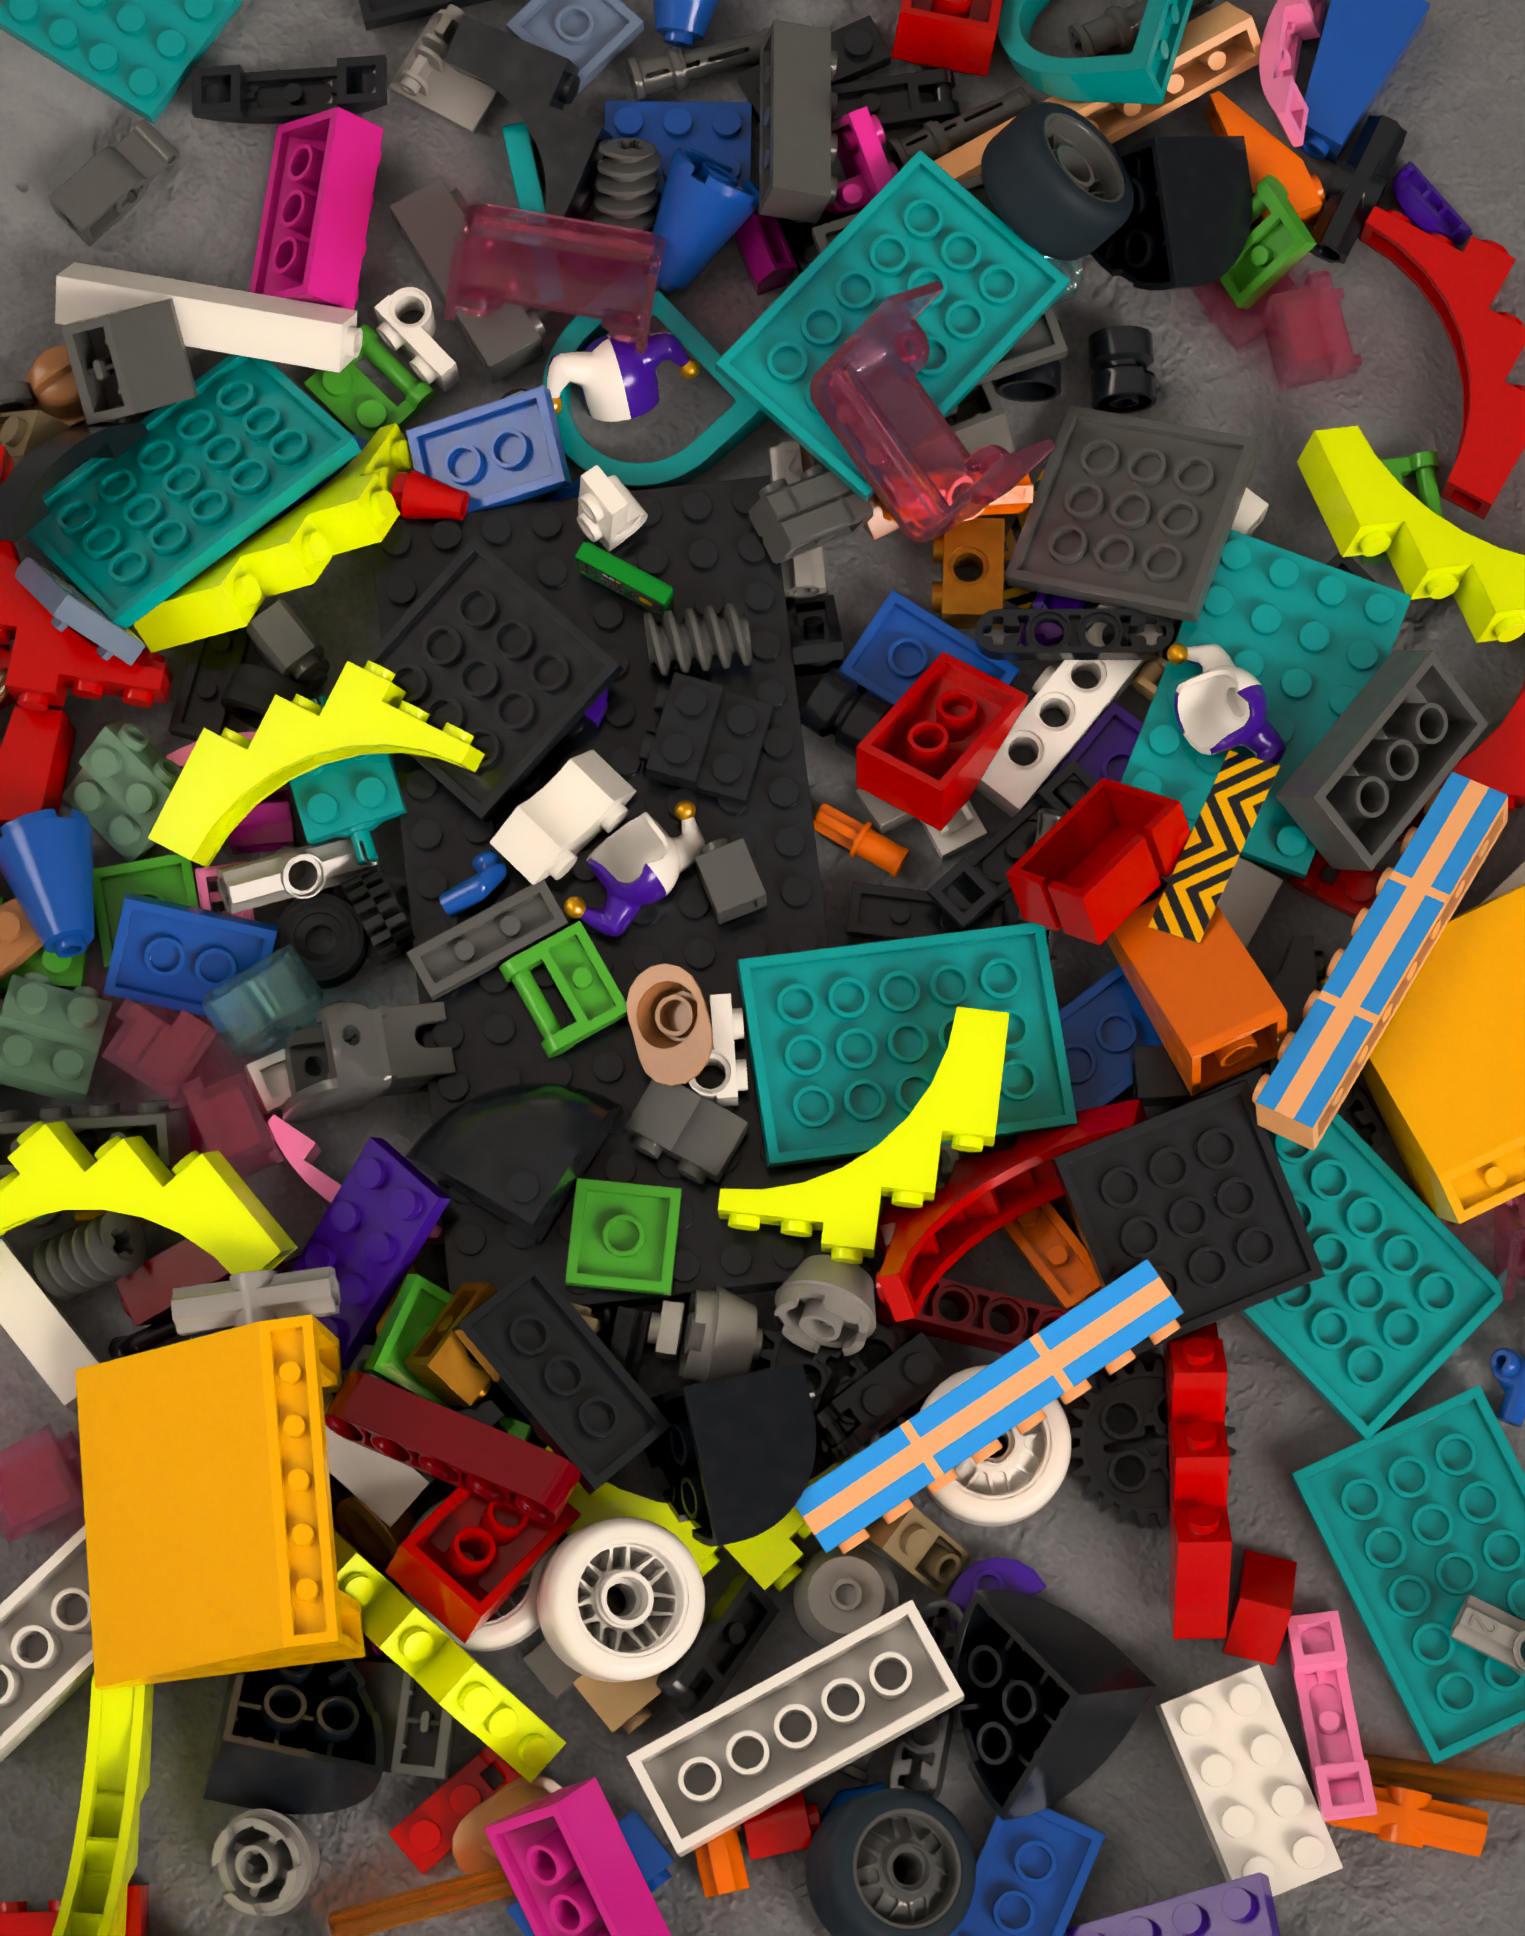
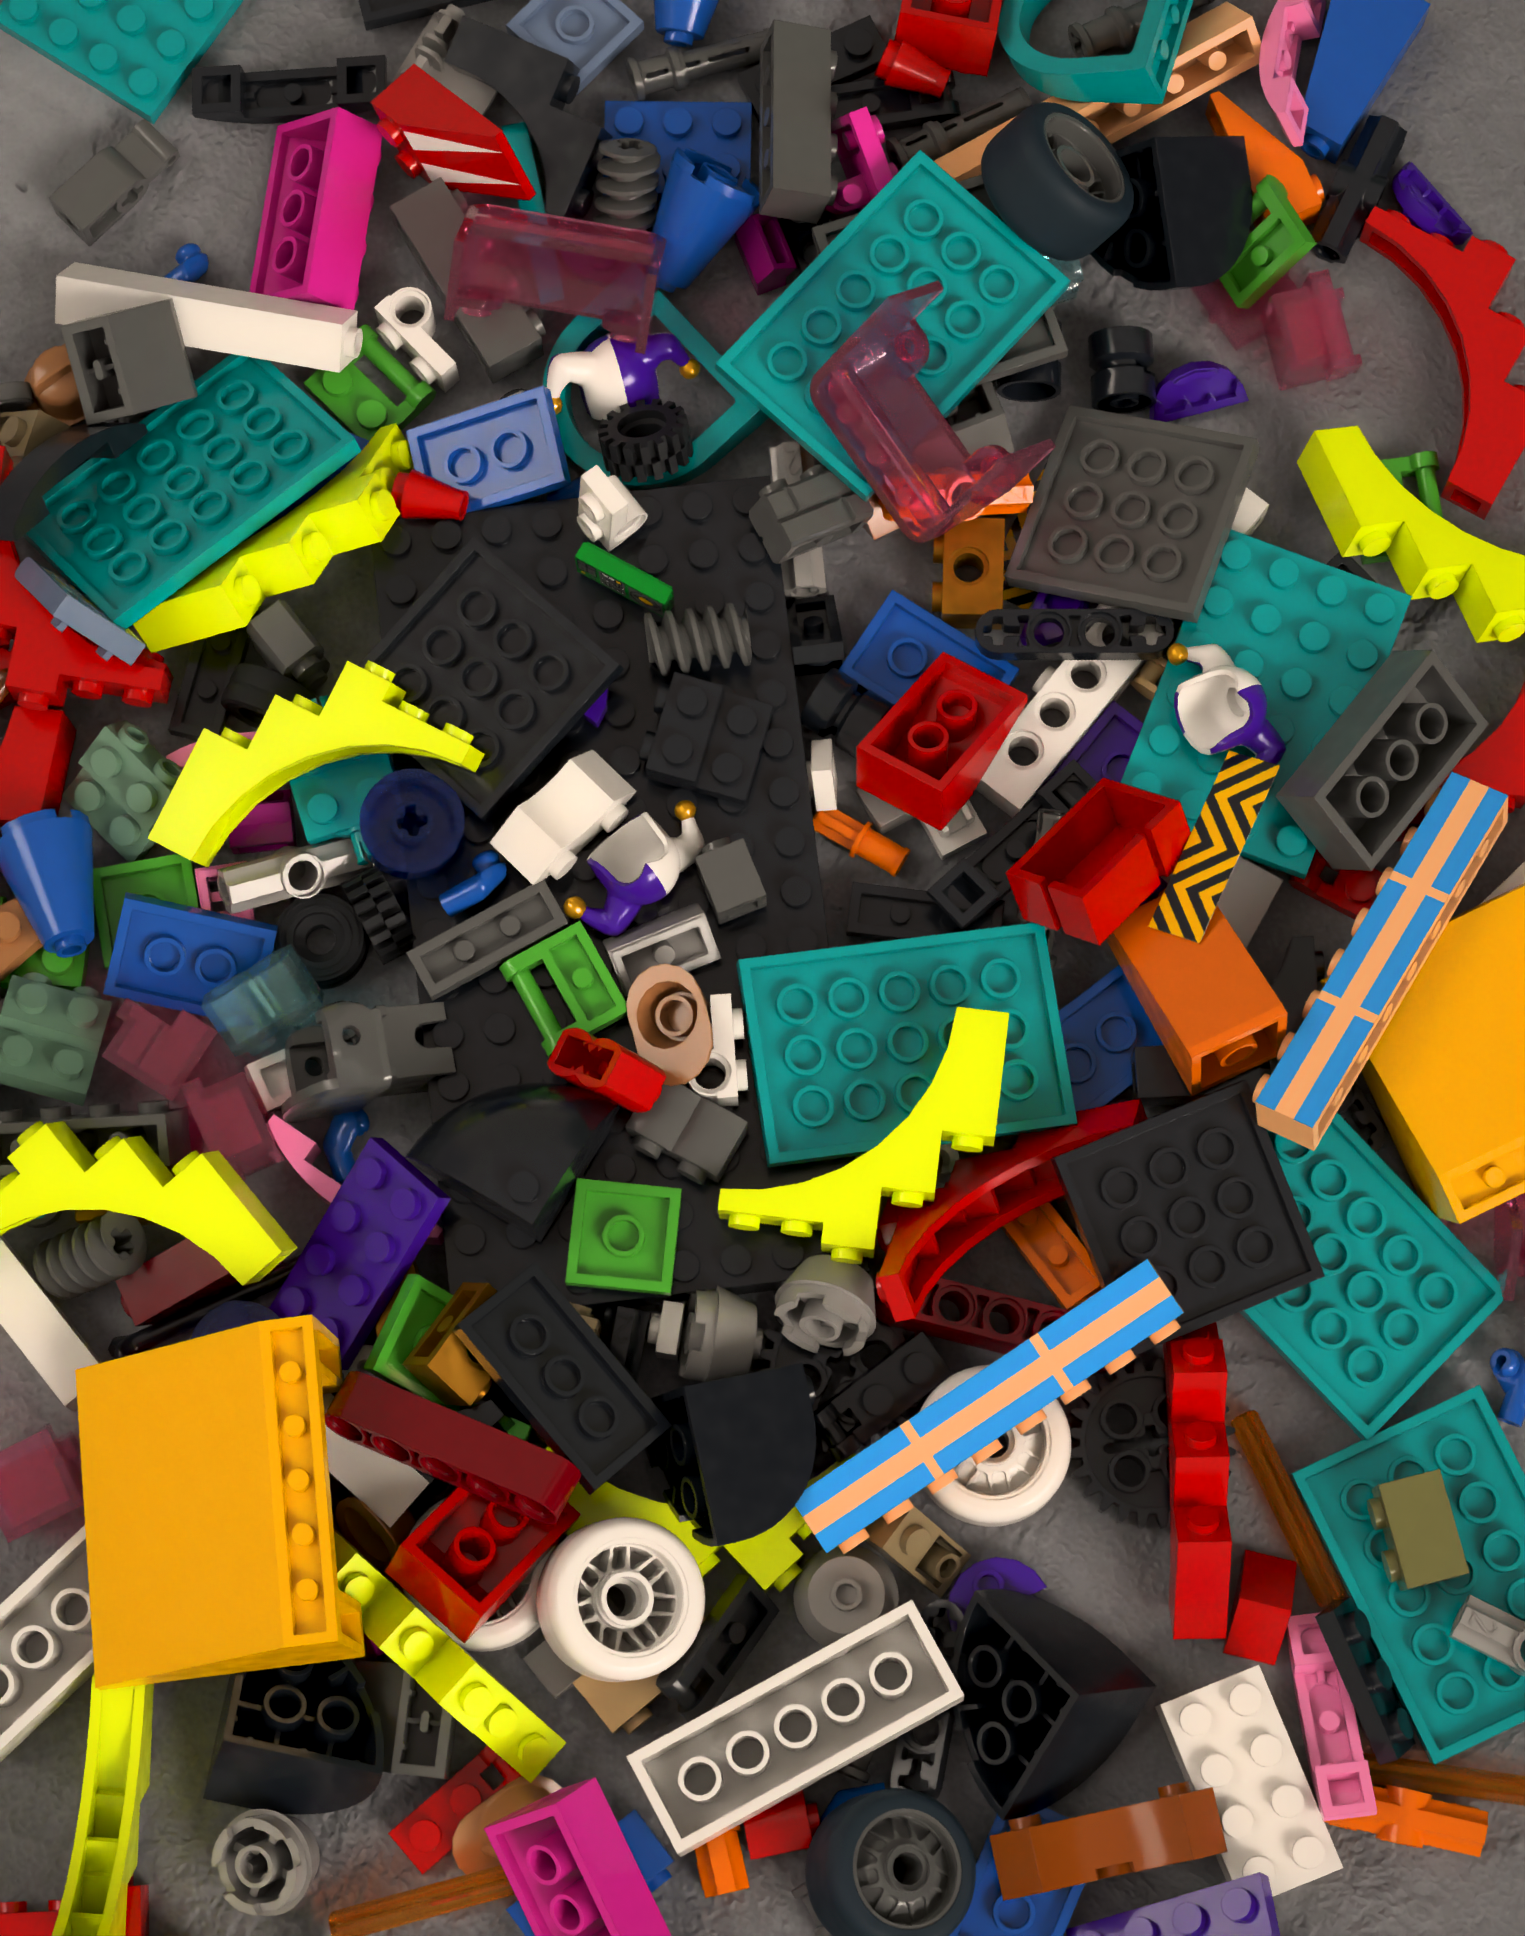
(192, 264): none -> blue arm
(255, 1298): light grey piece -> none
(339, 1140): none -> blue arm
(431, 802): none -> clear blue brick
(447, 138): none -> red slope
(607, 1069): none -> red brick
(645, 440): none -> black tyre
(673, 939): none -> light grey slope
(822, 775): none -> white plate
(911, 70): none -> red cone
(1108, 1842): none -> dark orange brick
(1196, 390): none -> dark purple plate
(1287, 1508): none -> clear orange axle
(1366, 1680): none -> black plate
(1417, 1531): none -> olive brick

